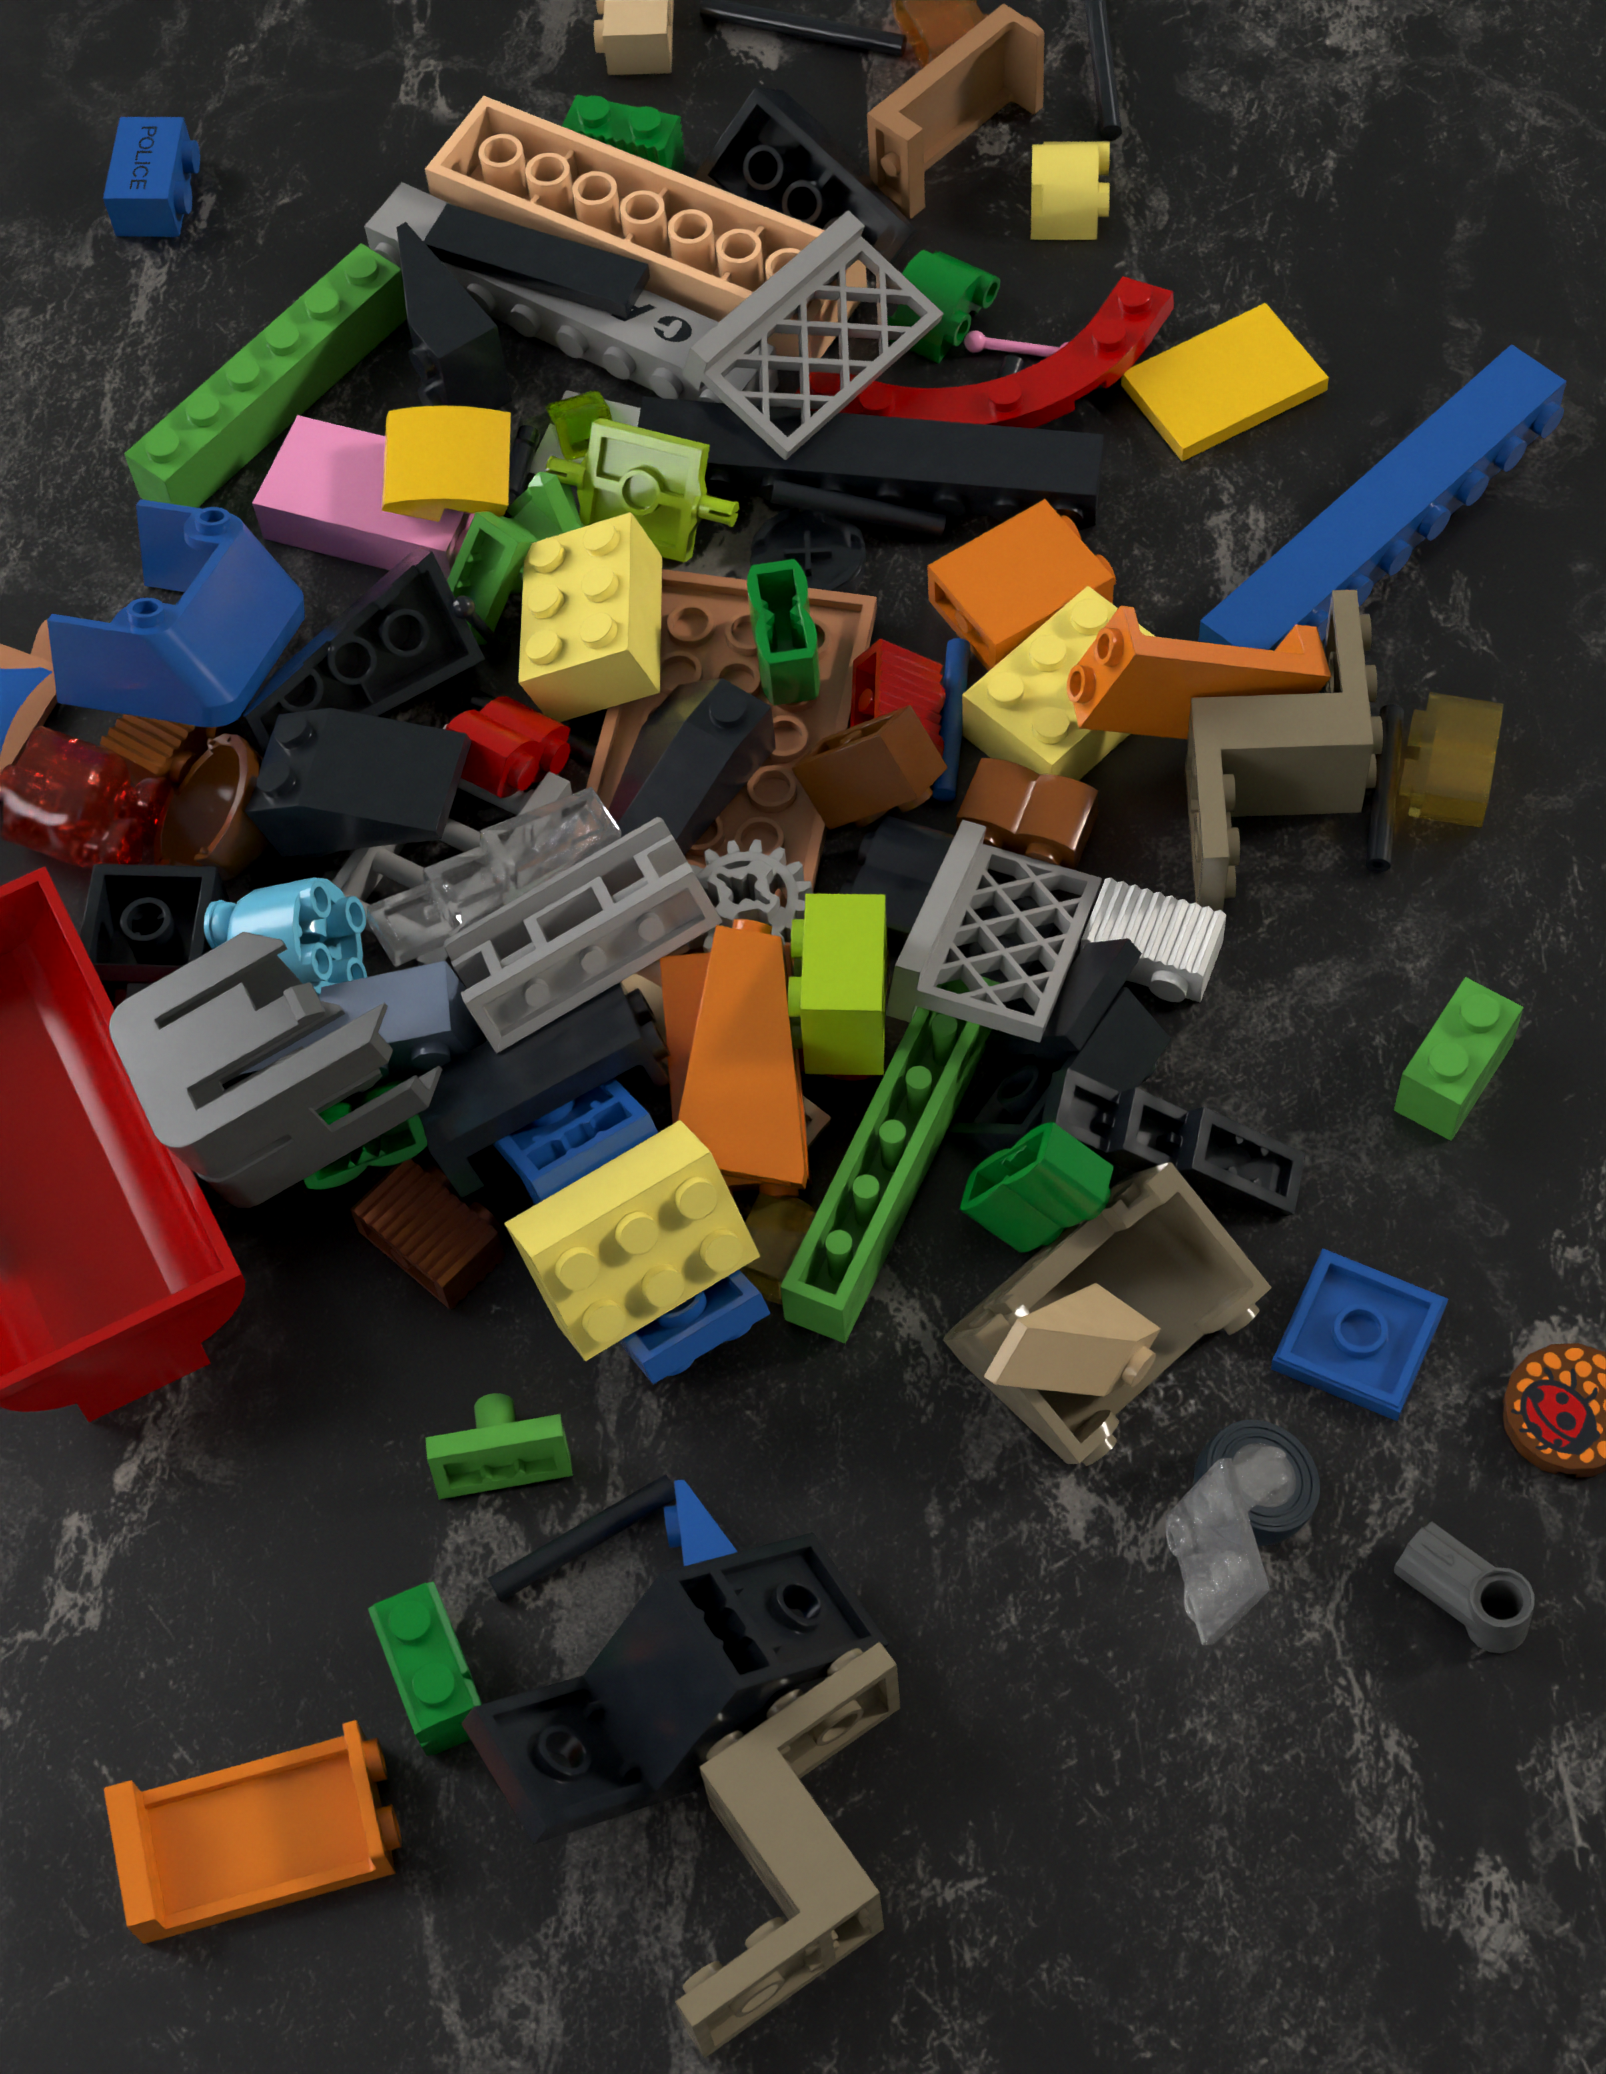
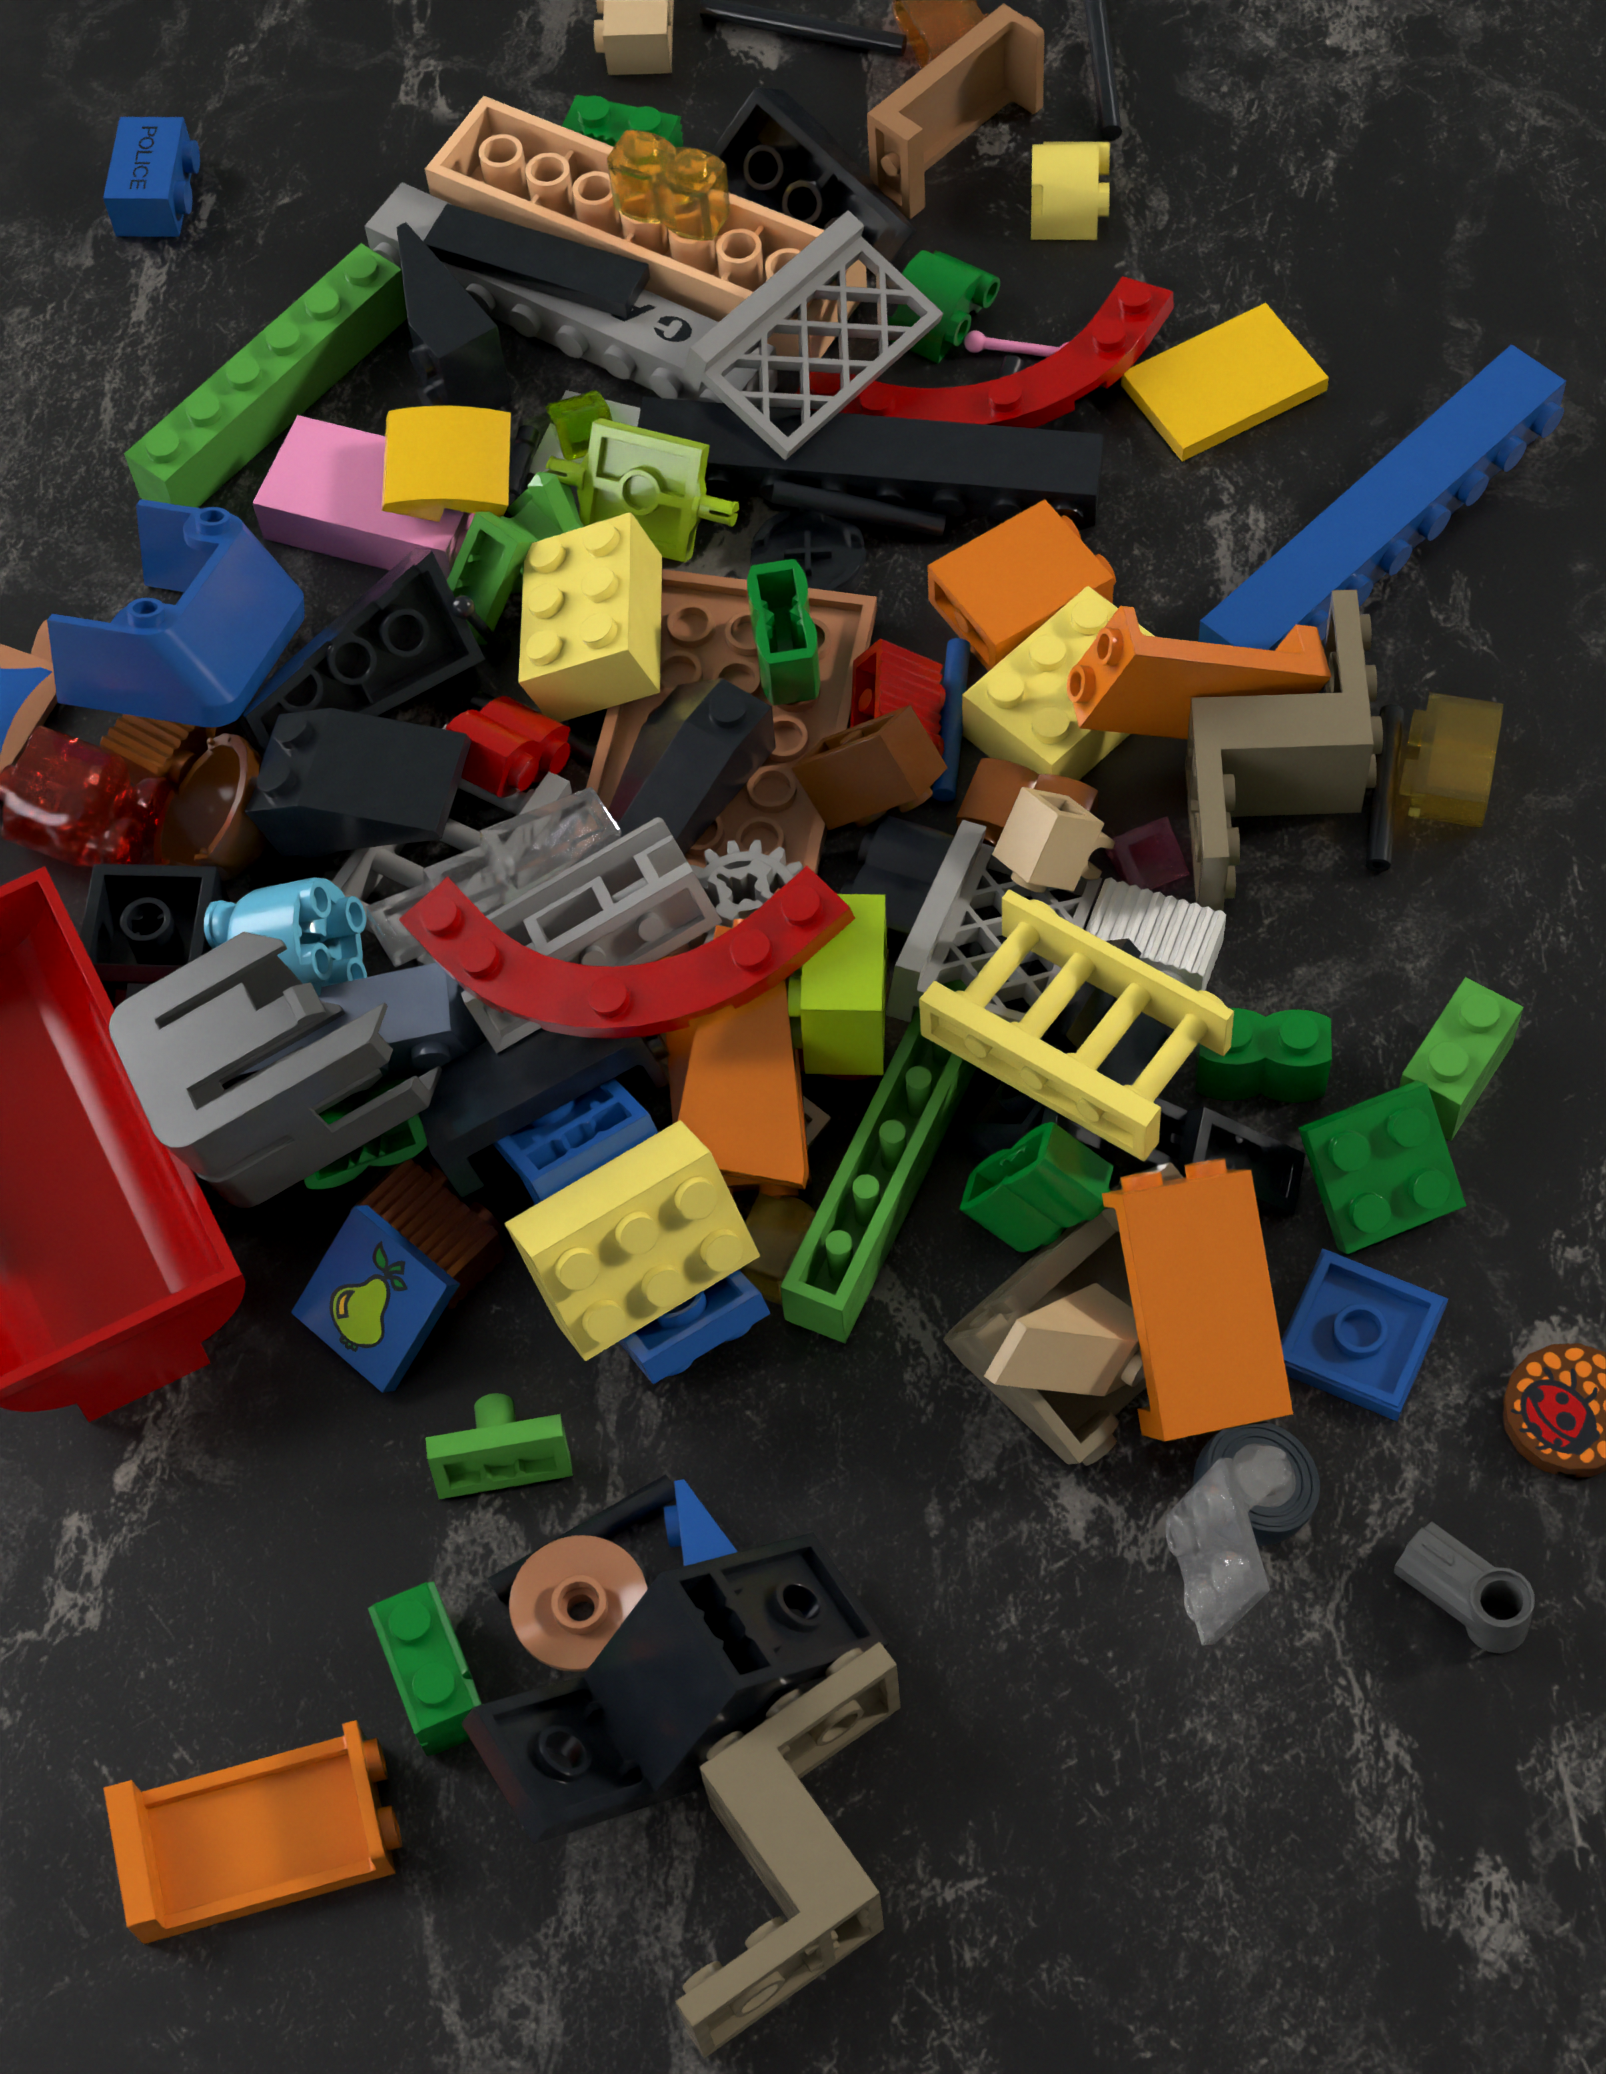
(375, 1298): none -> blue tile
(559, 1578): none -> nougat dish
(628, 998): none -> red plate
(669, 185): none -> clear yellow brick
(1050, 841): none -> tan brick
(1071, 1080): none -> light yellow fence
(1148, 855): none -> clear pink slope
(1201, 1300): none -> orange panel
(1273, 1055): none -> green brick
(1382, 1166): none -> green plate

